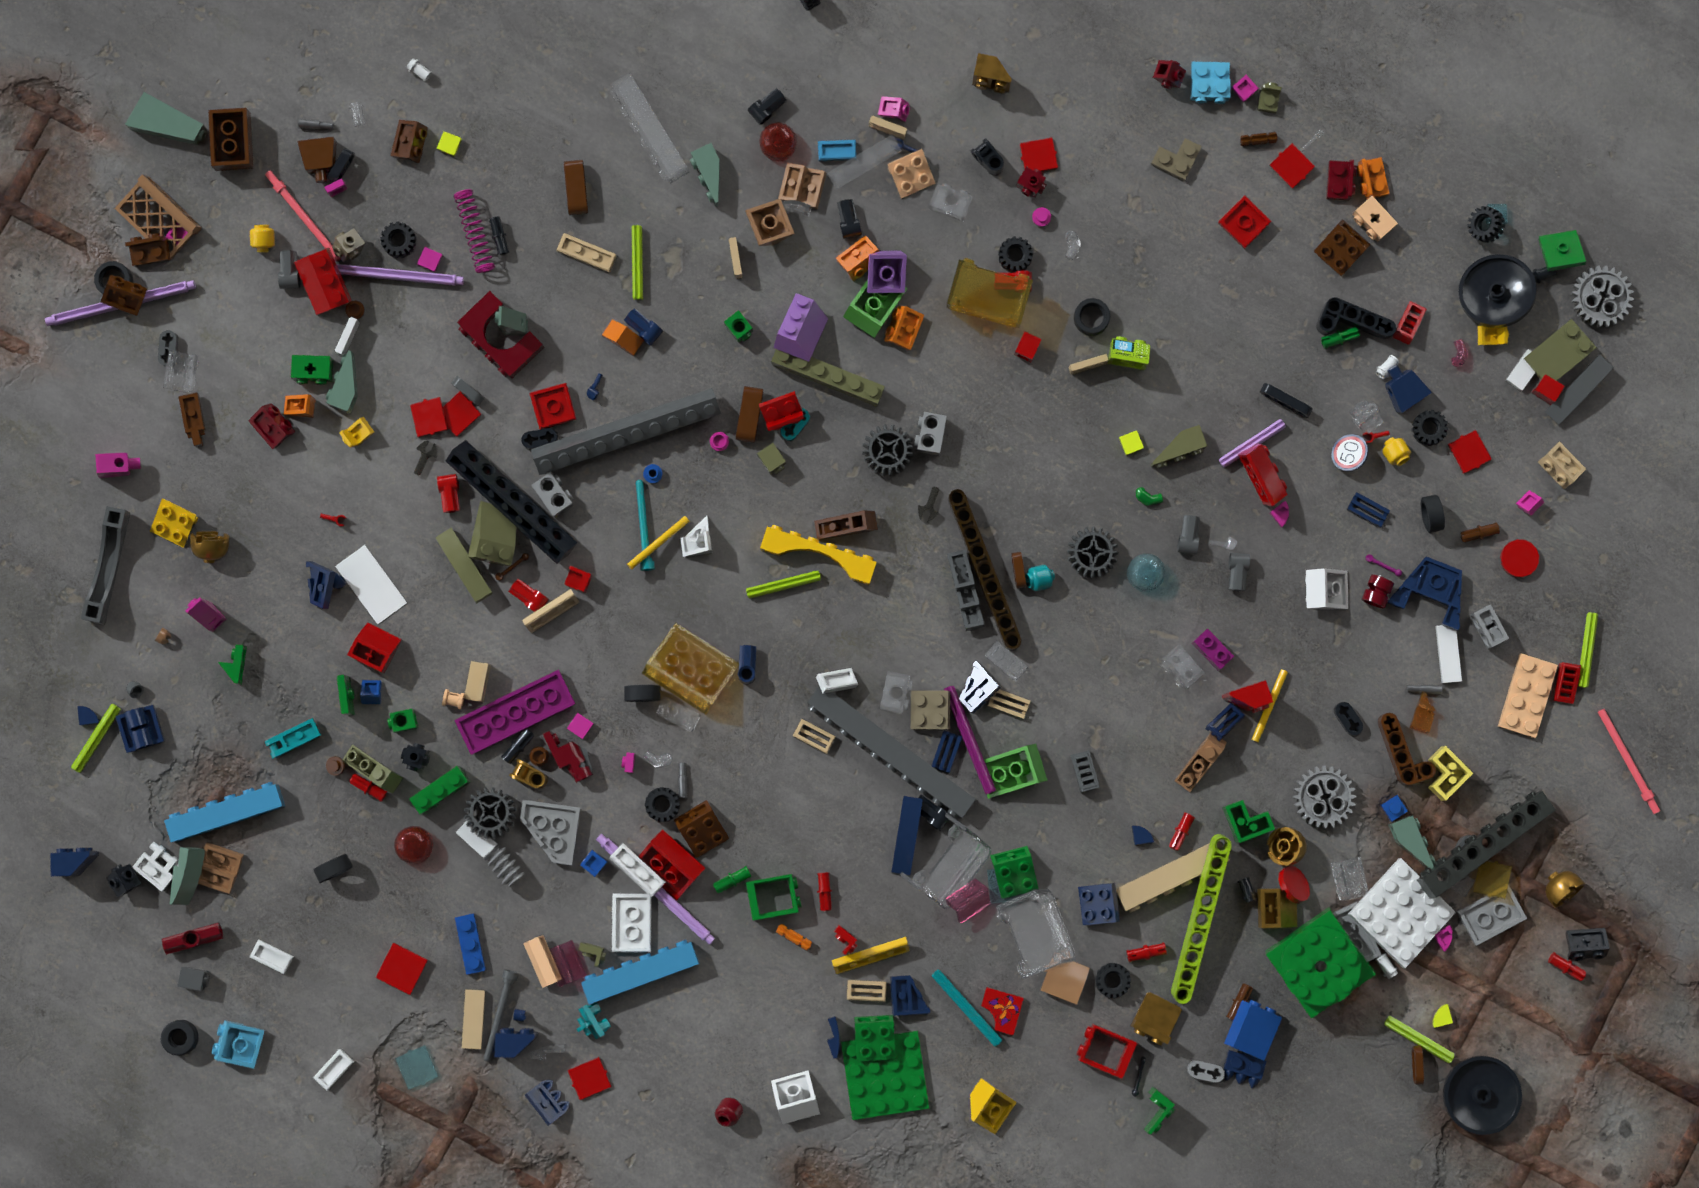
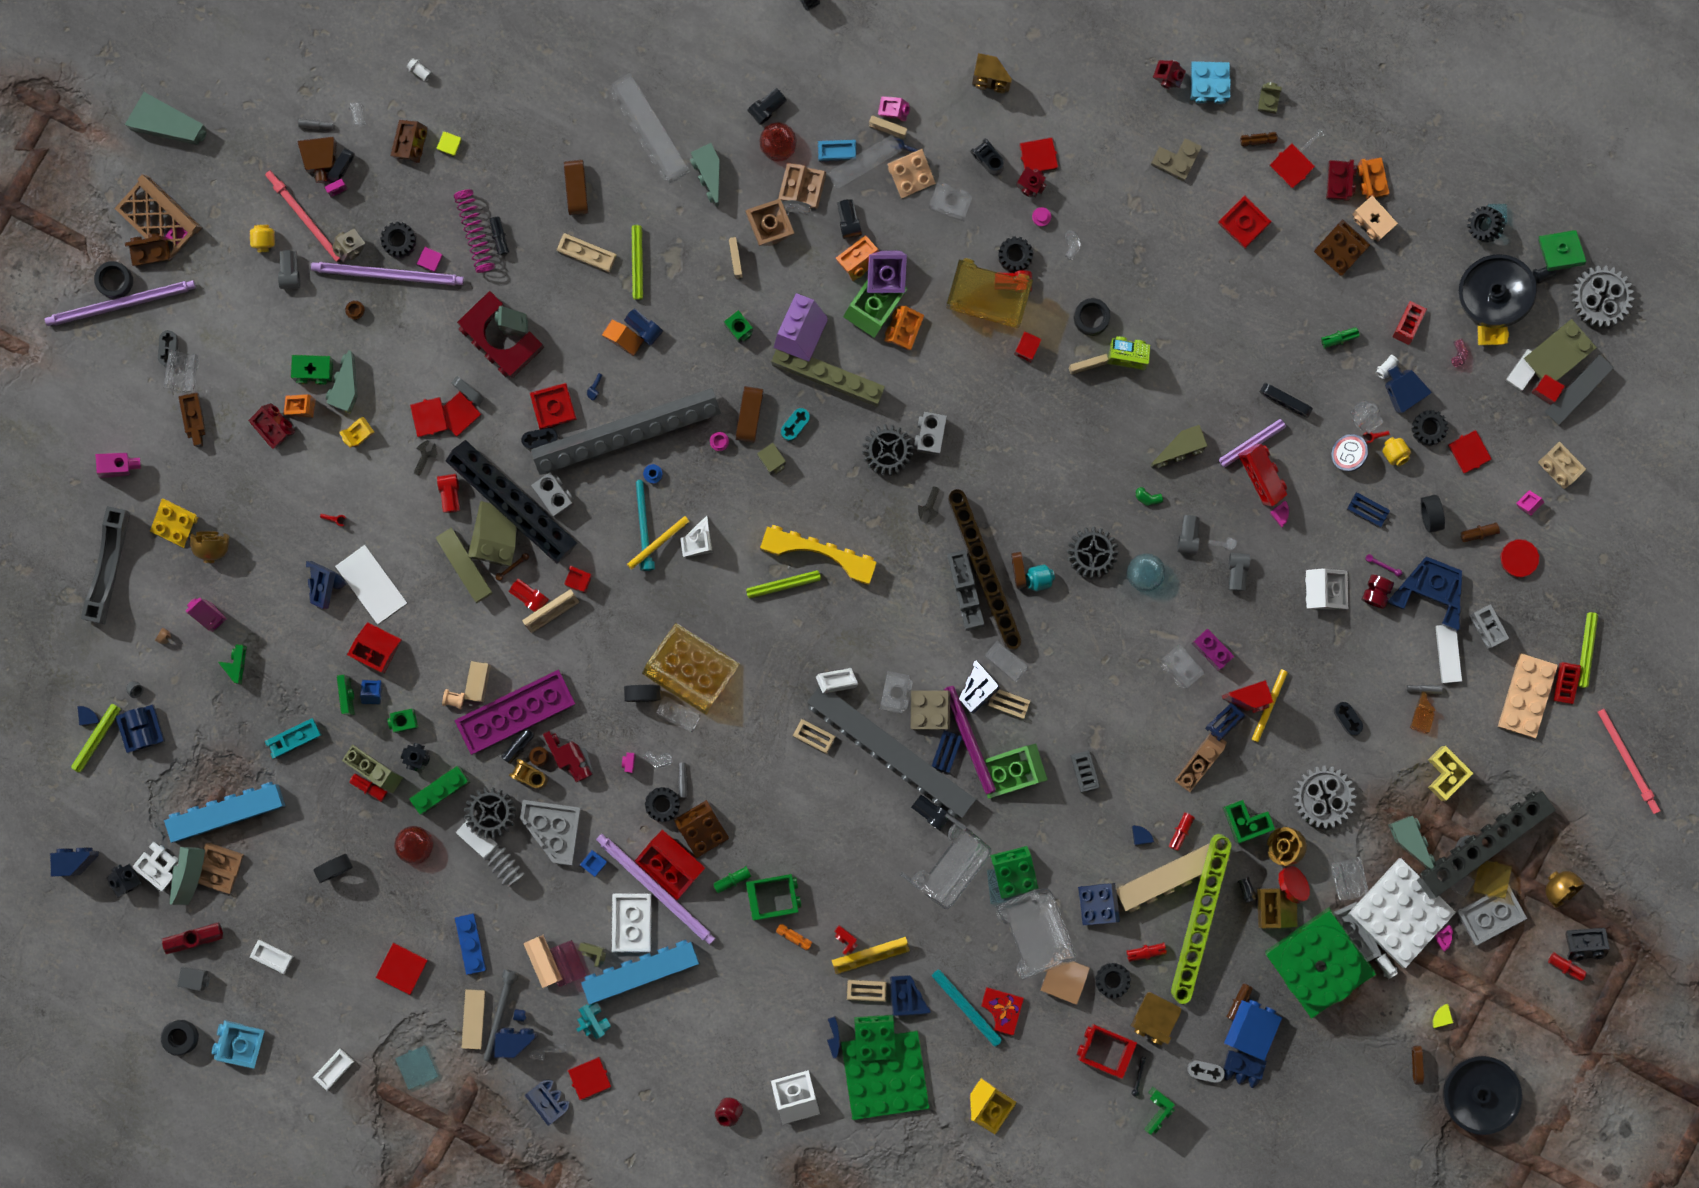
(123, 295): reddish brown bracket -> none
(230, 139): reddish brown brick -> none
(322, 281): red slope -> none
(335, 765): reddish brown plate -> none
(347, 336): white tile -> none
(580, 726): dark pink tile -> none
(637, 870): white tile -> none
(747, 661): dark blue piece -> none
(782, 411): red bracket -> none
(824, 891): red axle -> none
(846, 524): reddish brown slope -> none
(906, 835): dark blue slope -> none
(969, 900): clear pink panel -> none
(1131, 442): neon yellow tile -> none
(1244, 88): dark pink plate -> none
(1360, 314): black beam -> none
(1394, 808): blue plate -> none
(1401, 747): reddish brown beam -> none
(1419, 1039): lime axle -> none

